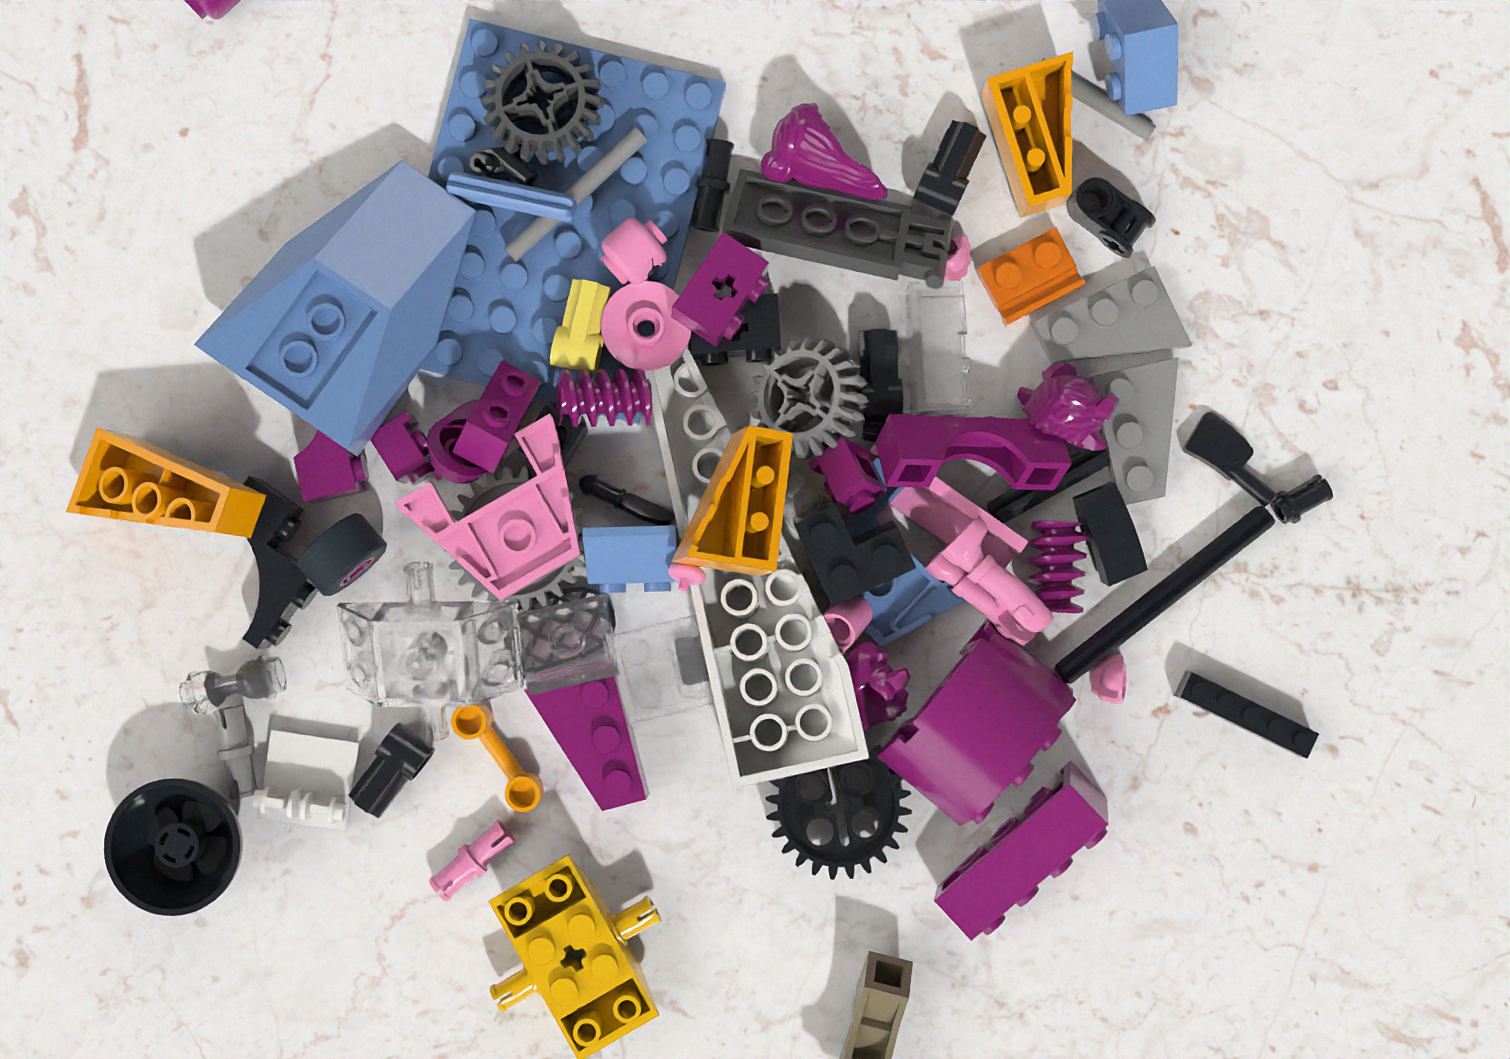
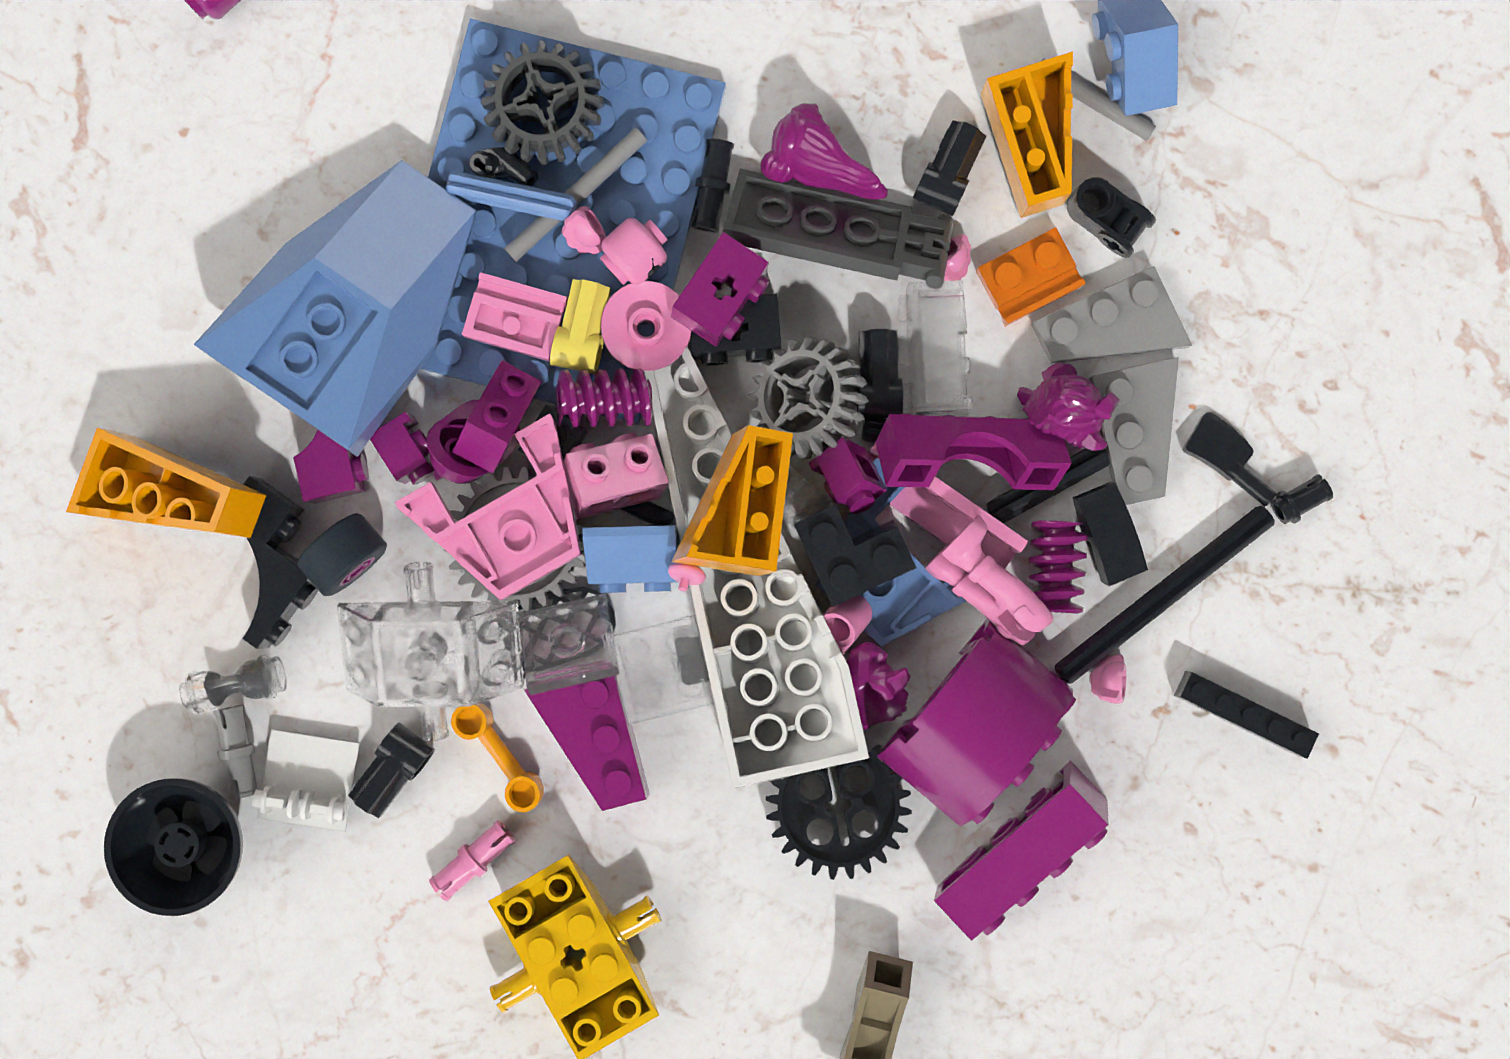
(514, 316): none -> bright pink plate
(583, 231): none -> bright pink piece
(614, 474): none -> bright pink brick

